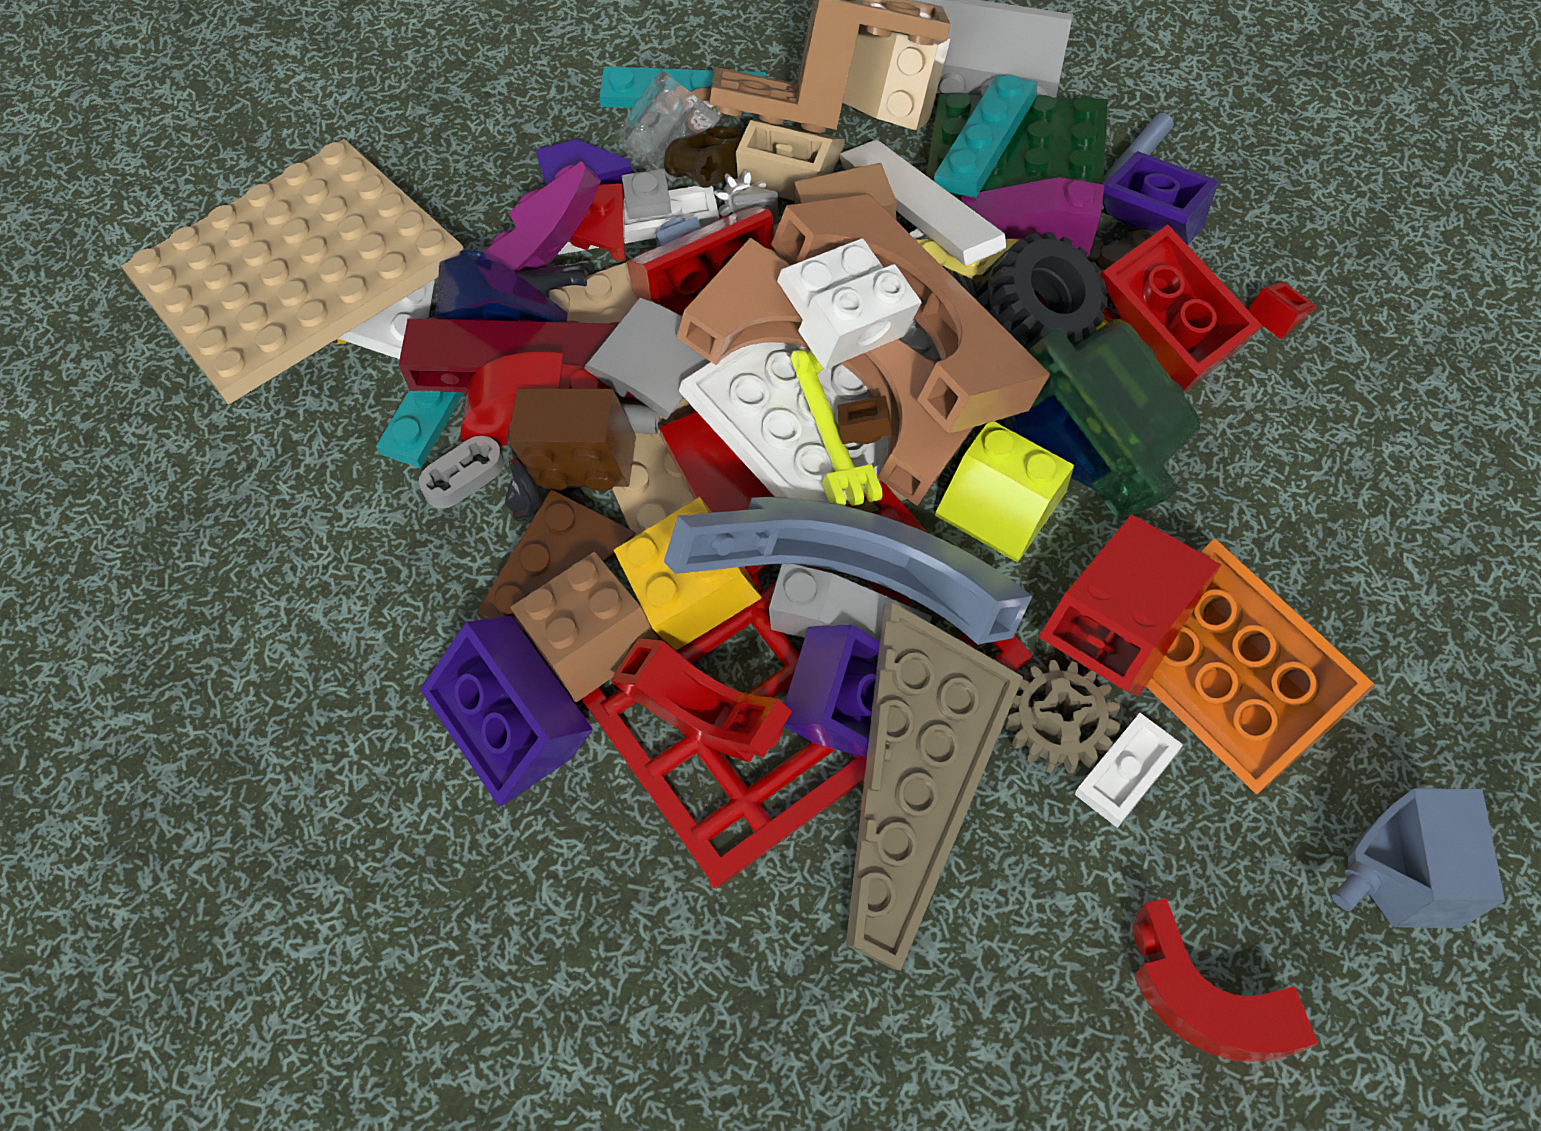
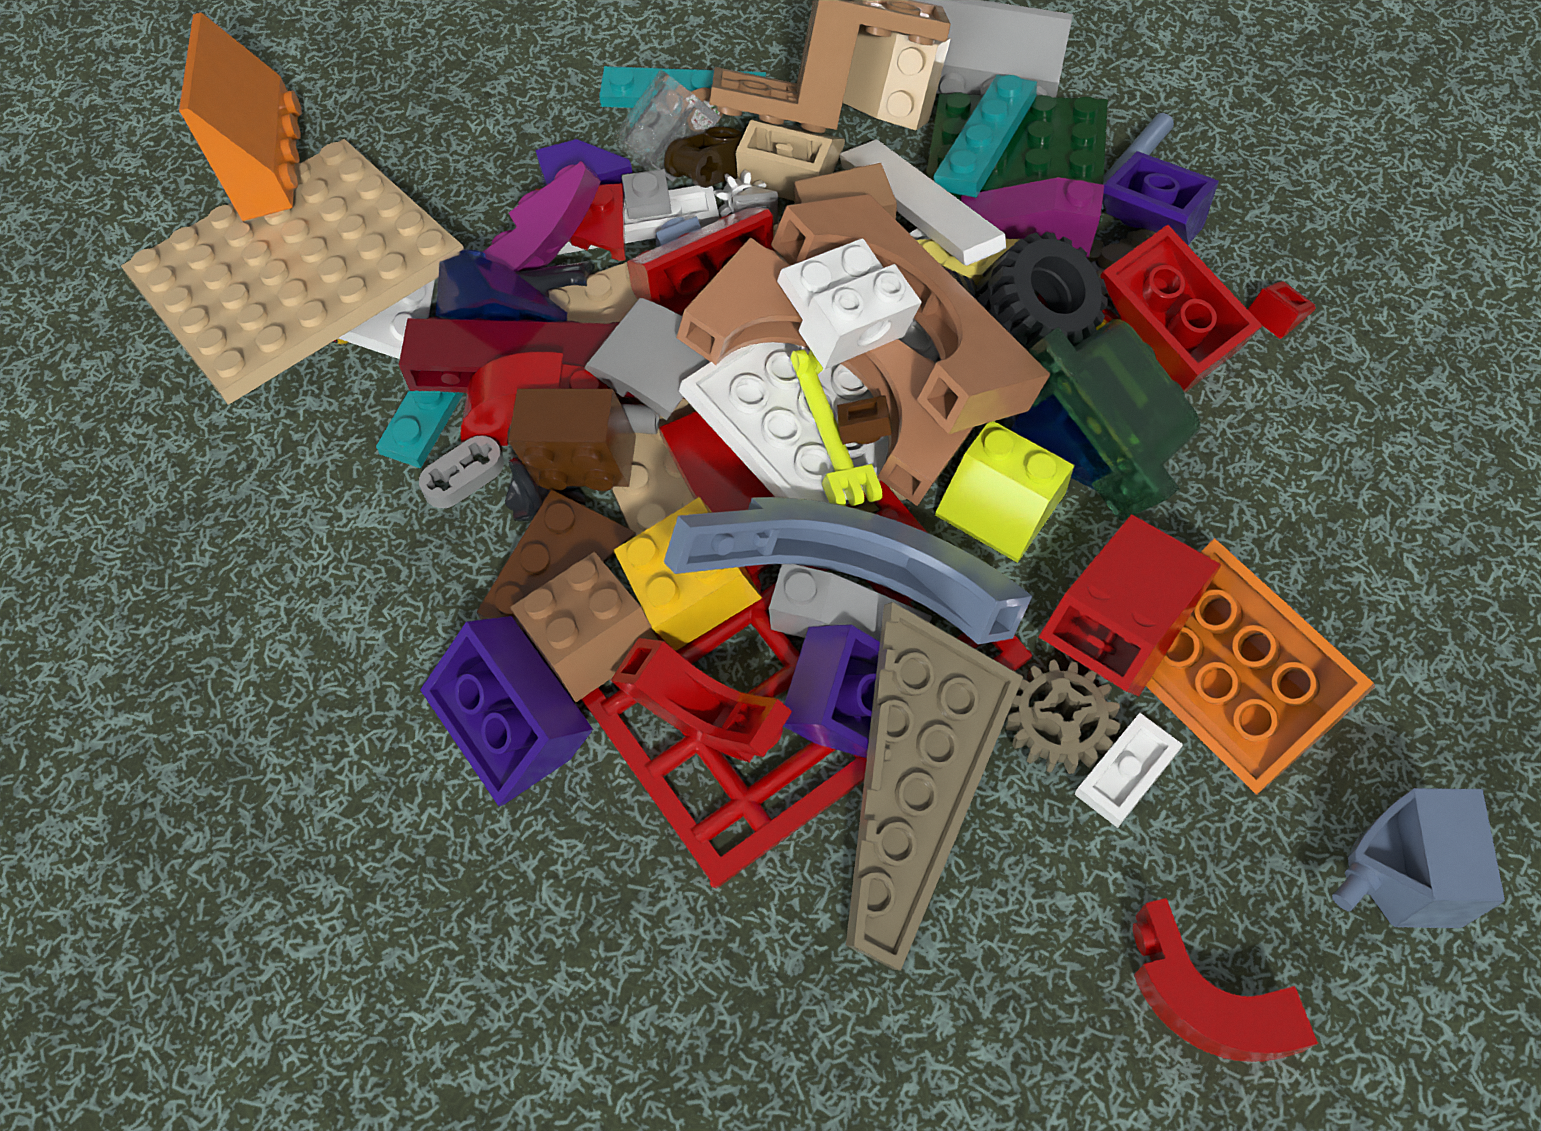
(241, 120): none -> orange slope

